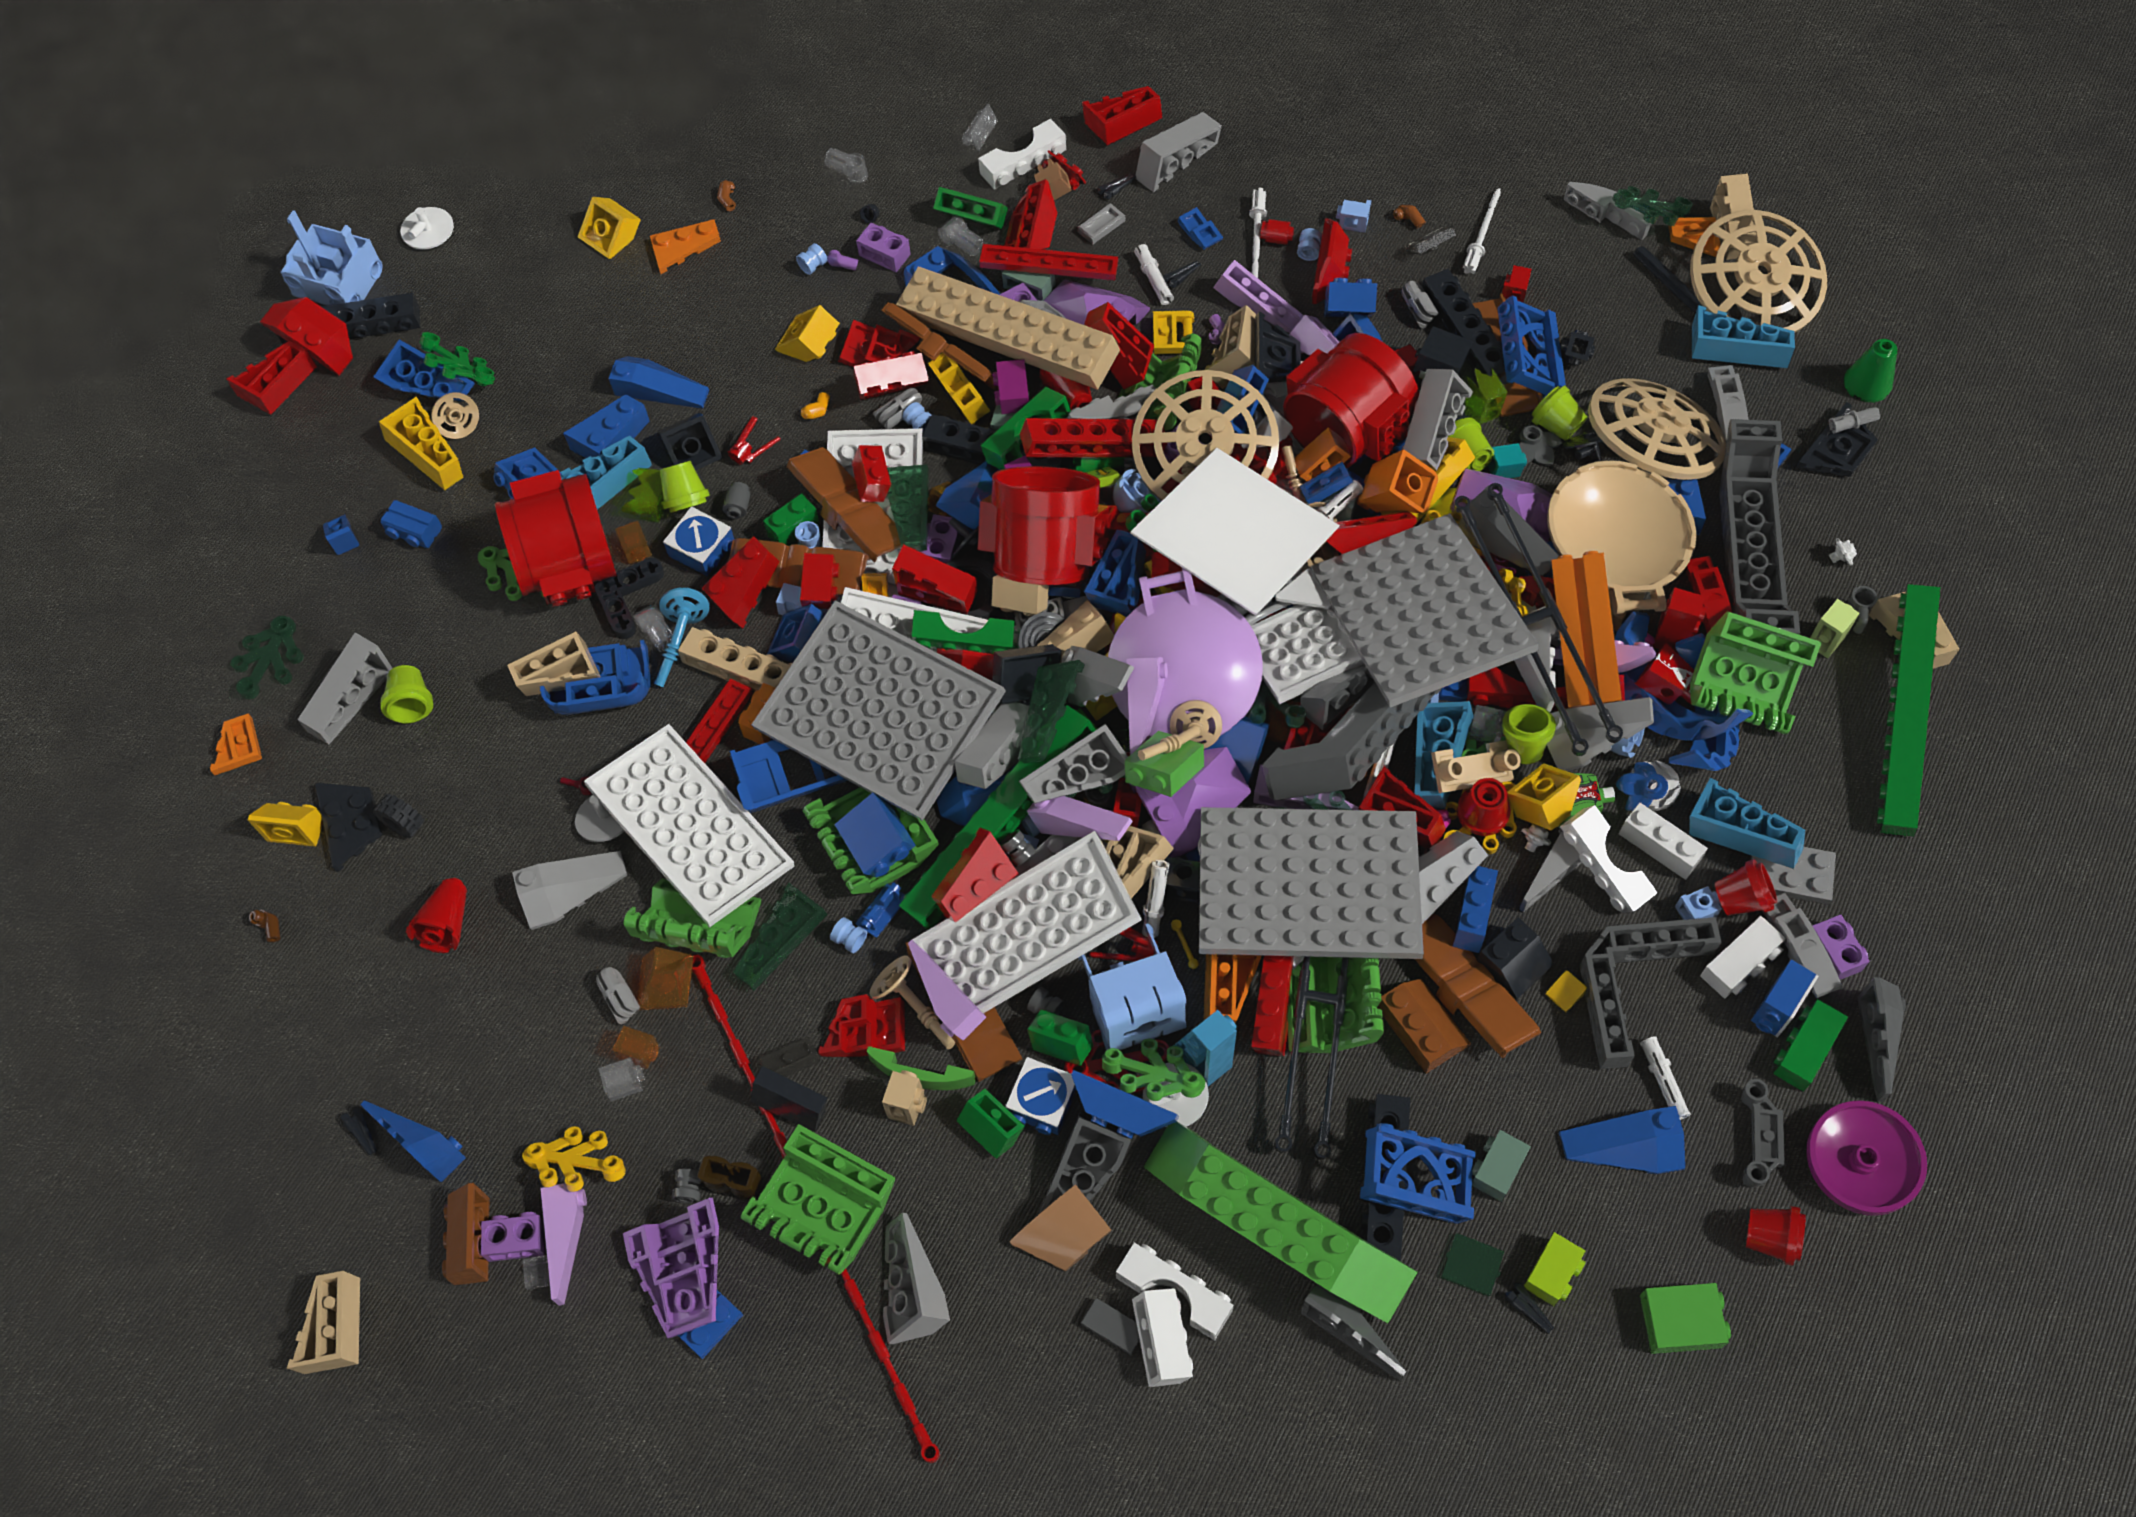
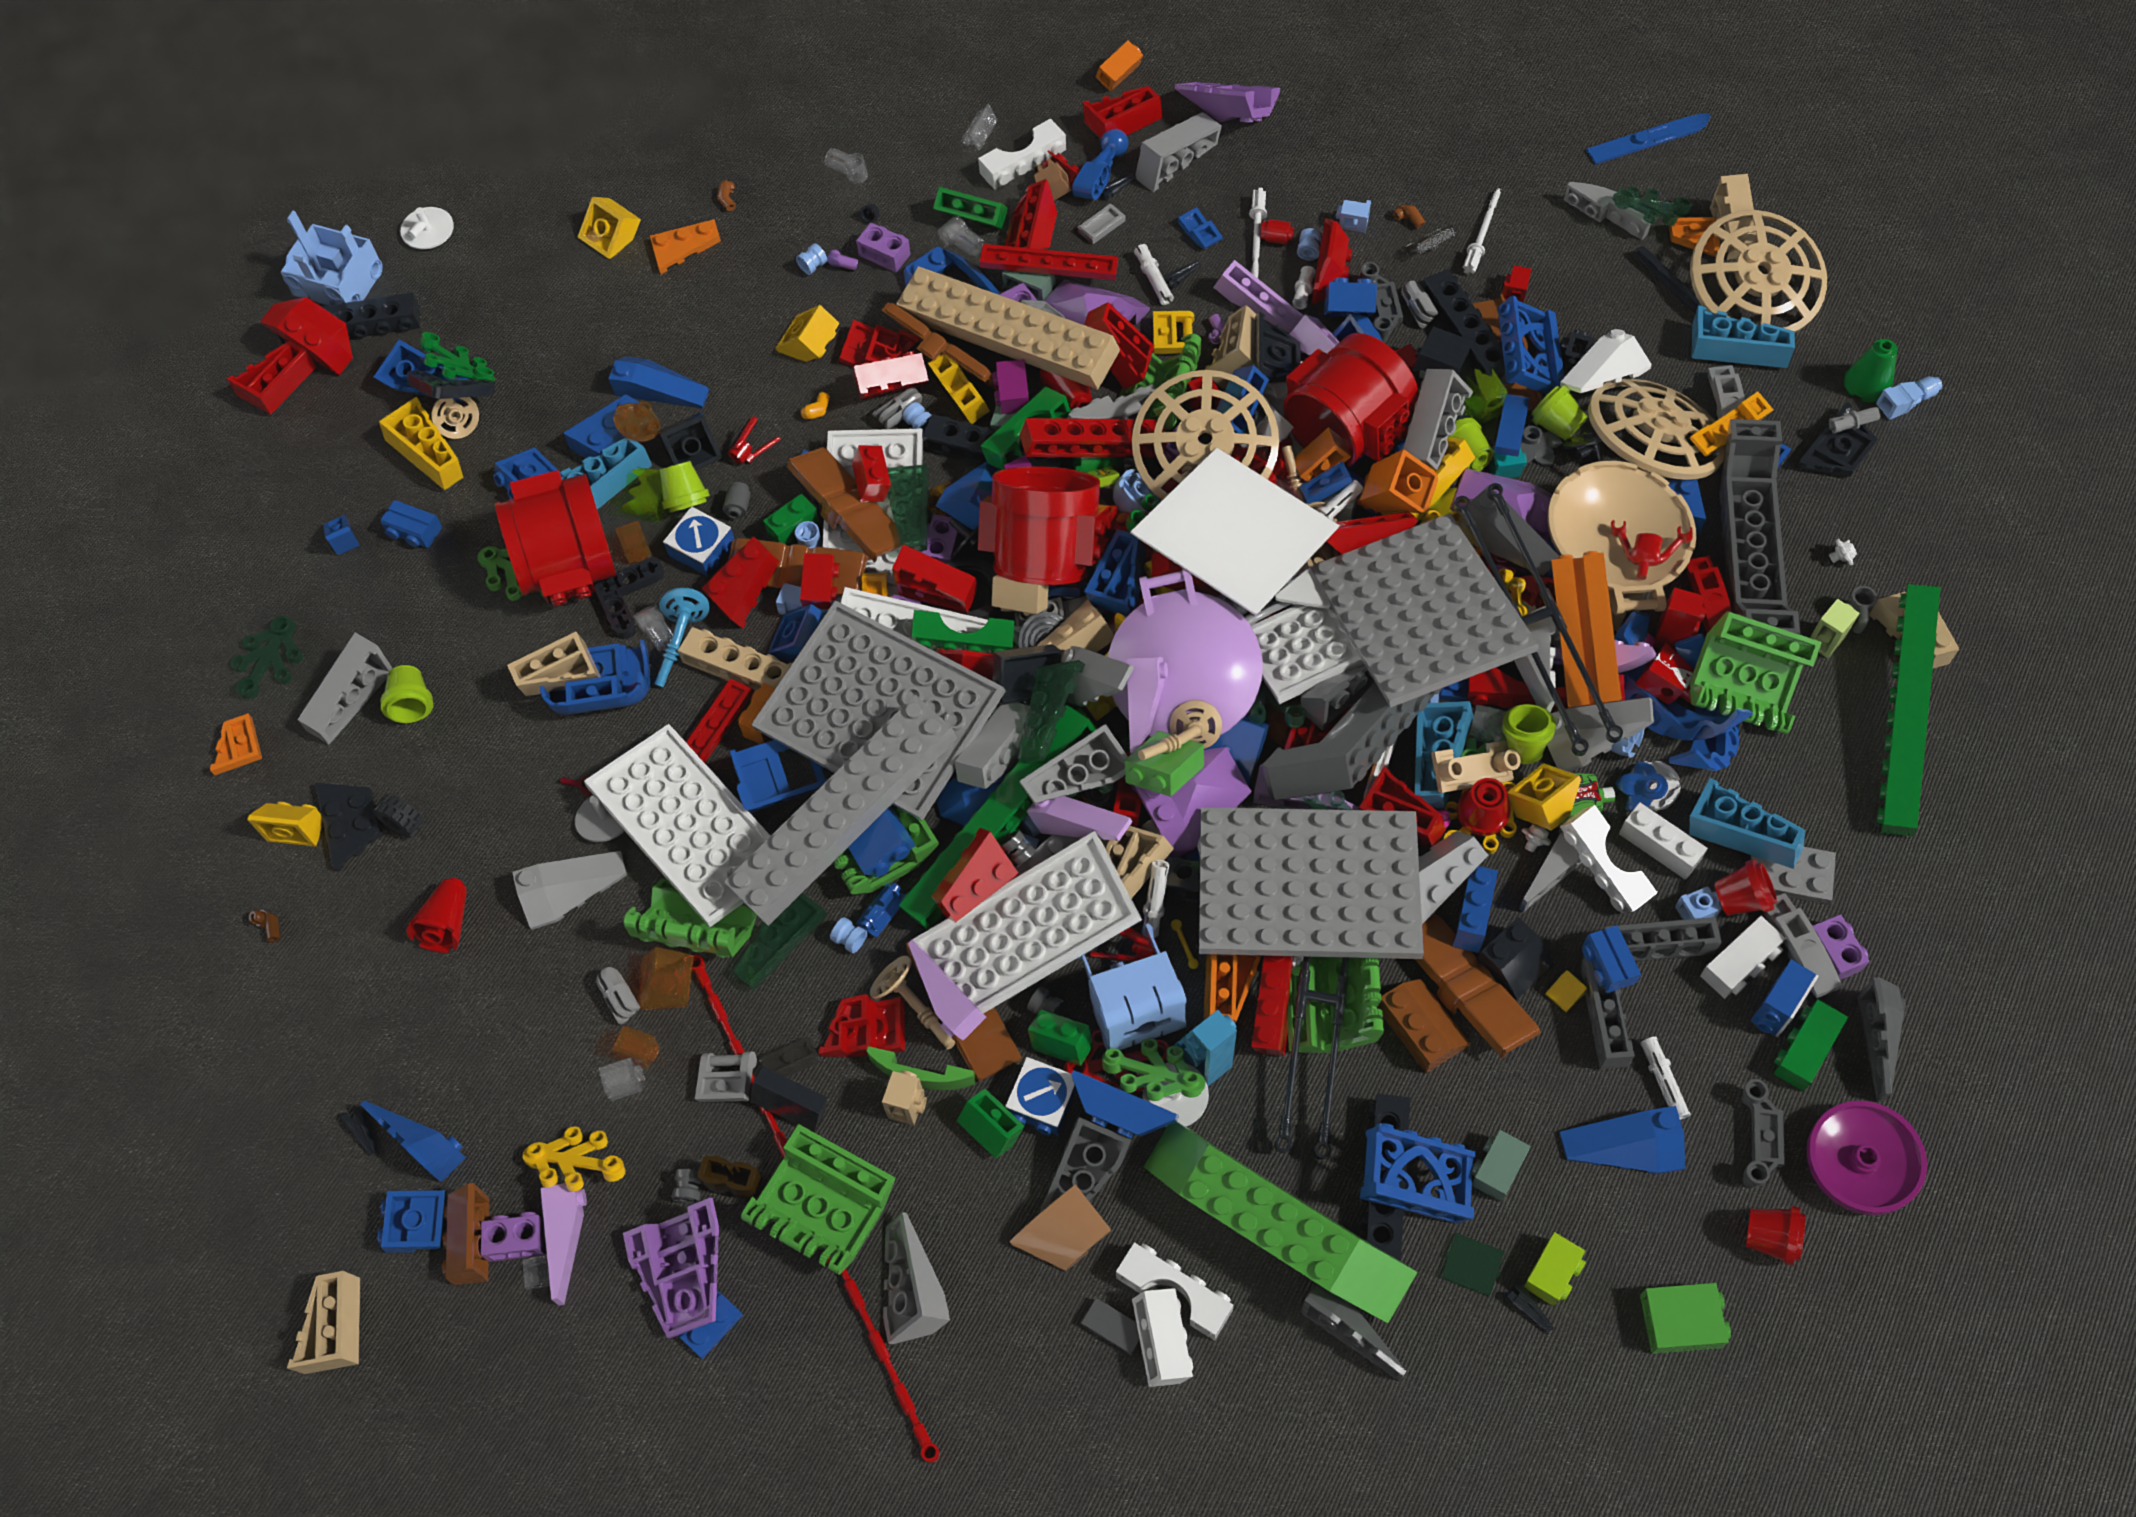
(412, 1221): none -> blue plate
(443, 389): none -> black beam
(637, 421): none -> clear orange dish
(725, 1085): none -> light grey plate
(841, 809): none -> light grey brick
(1096, 174): none -> blue beam
(1119, 65): none -> orange brick
(1231, 101): none -> medium lavender wedge
(1303, 287): none -> white pin
(1387, 301): none -> dark grey plate
(1511, 425): none -> blue slope
(1607, 360): none -> white wedge
(1611, 959): none -> blue brick
(1648, 138): none -> blue piece
(1648, 548): none -> red piece
(1715, 436): none -> light orange slope
(1907, 395): none -> light blue piece

